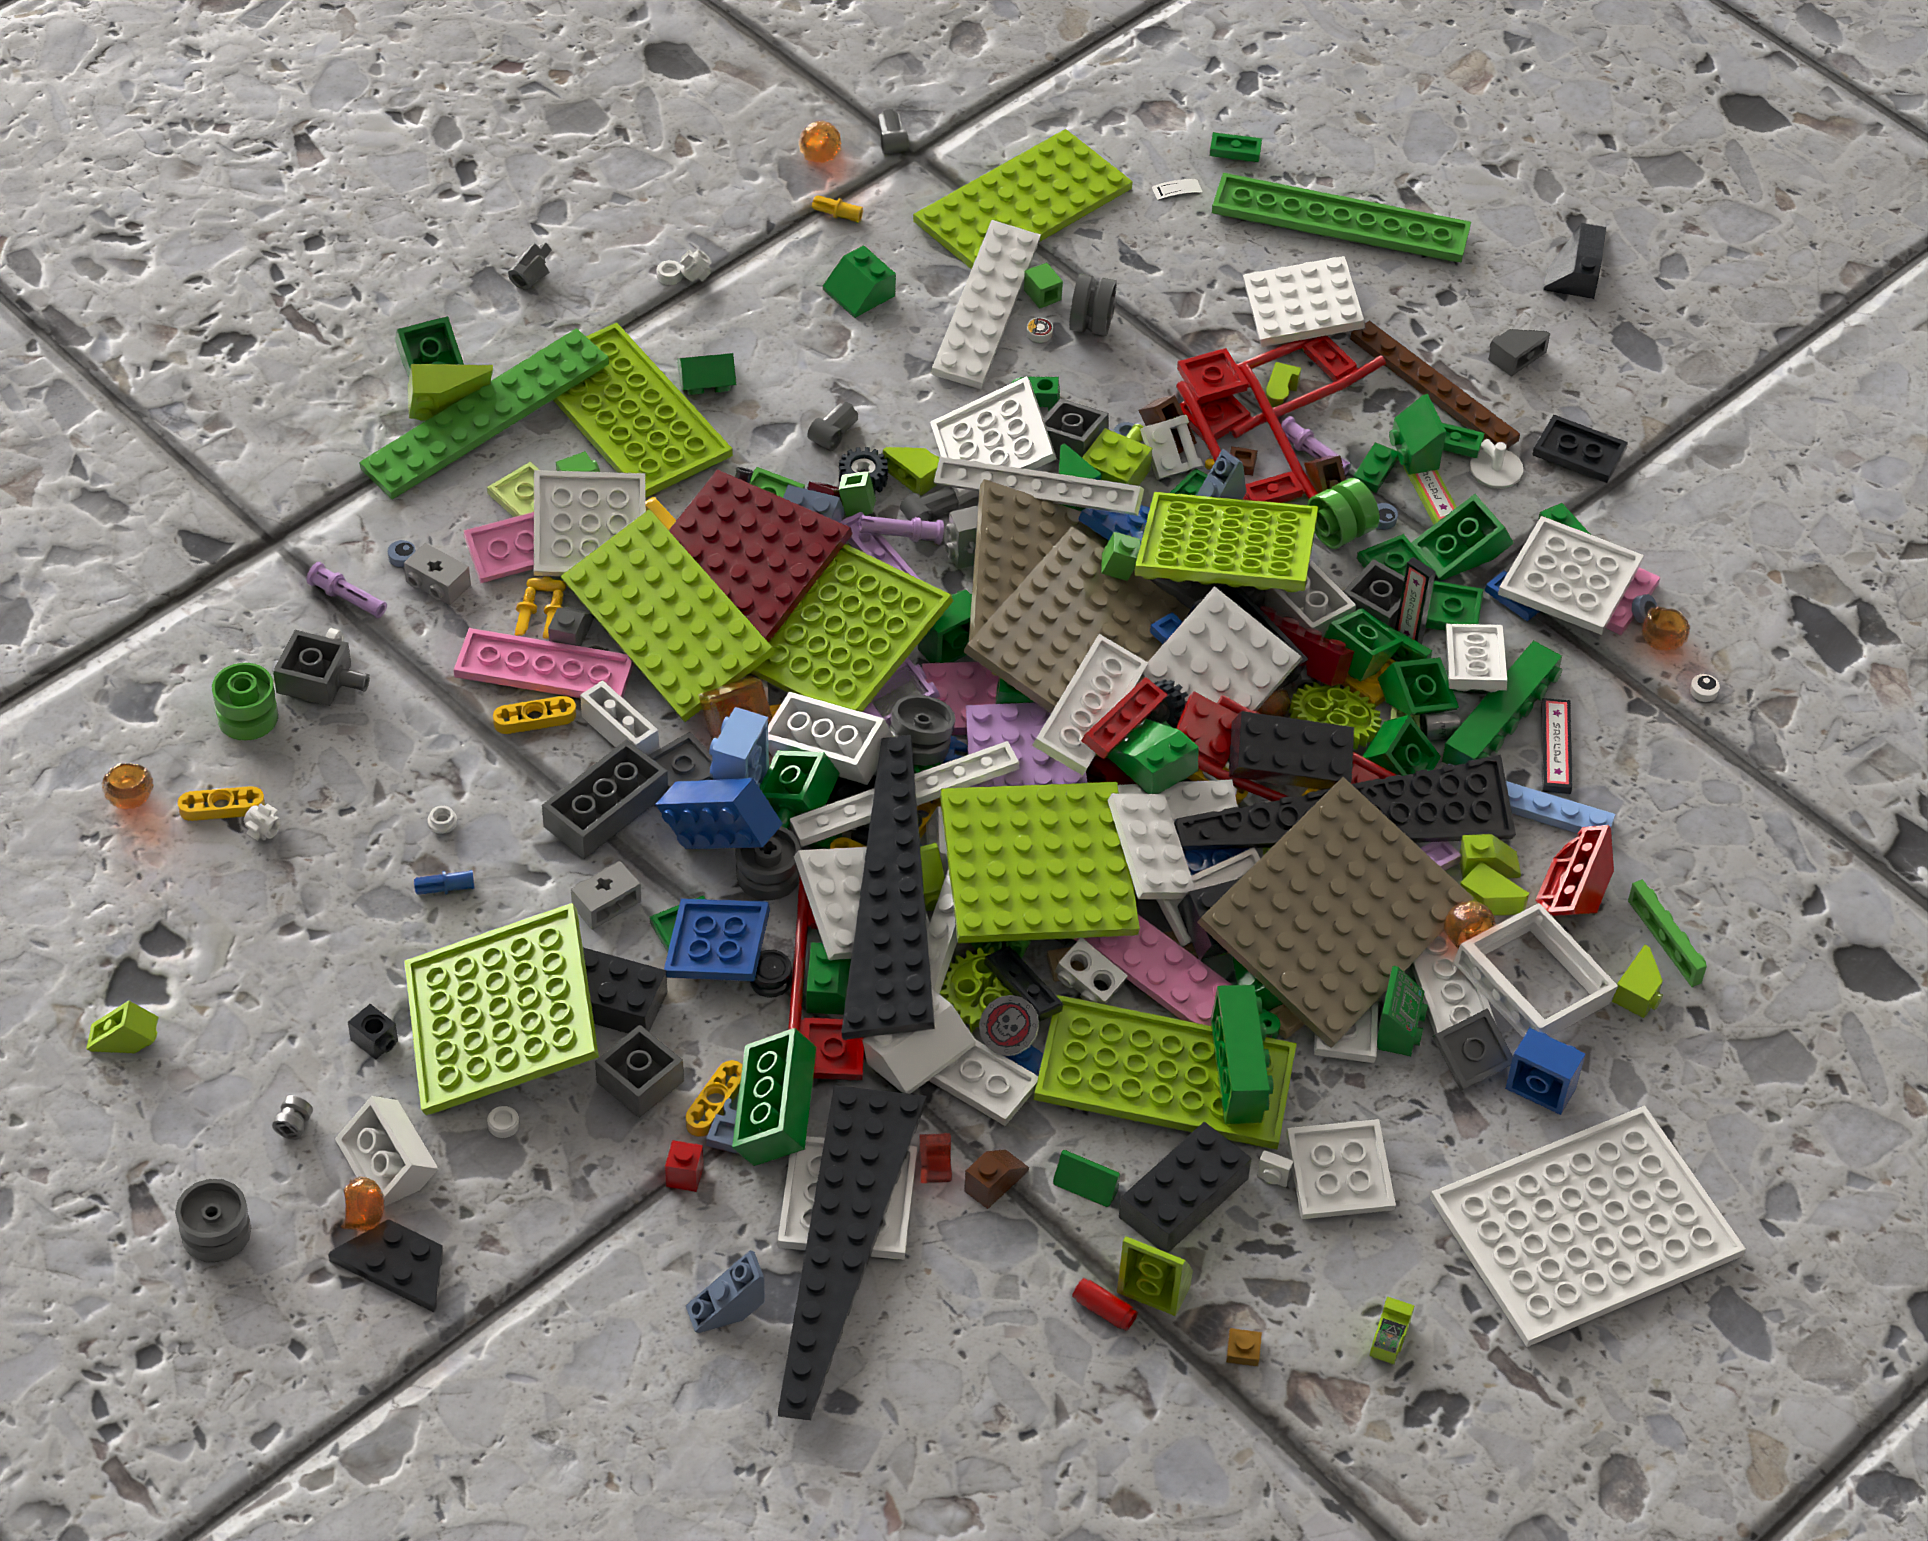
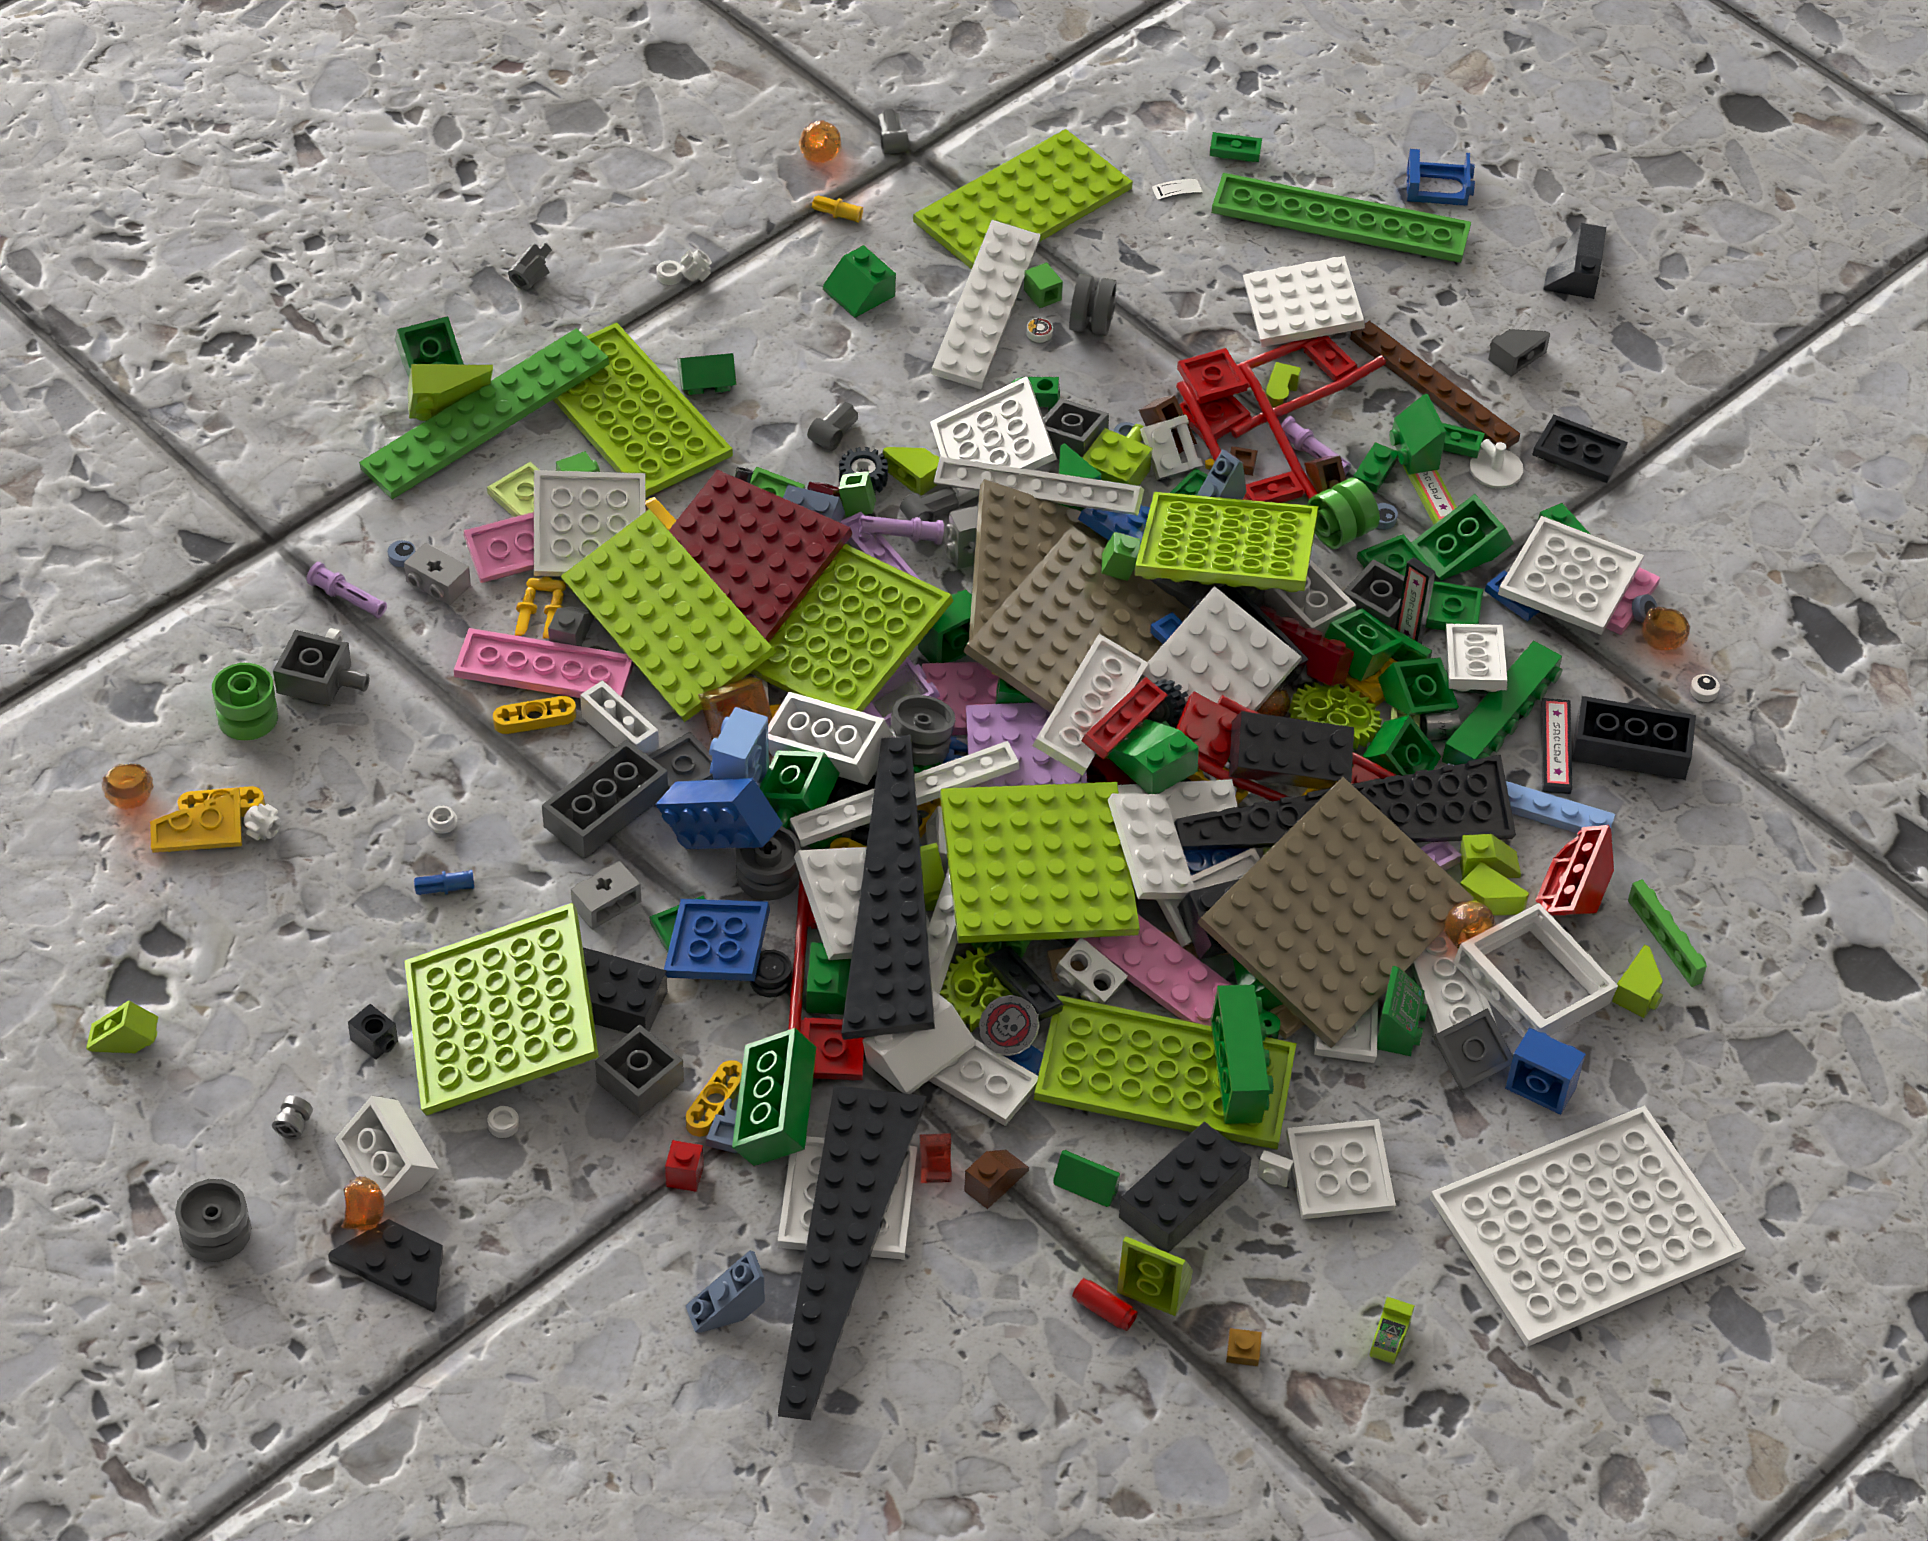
(205, 826): none -> yellow wing
(1460, 173): none -> blue panel
(1633, 737): none -> black brick

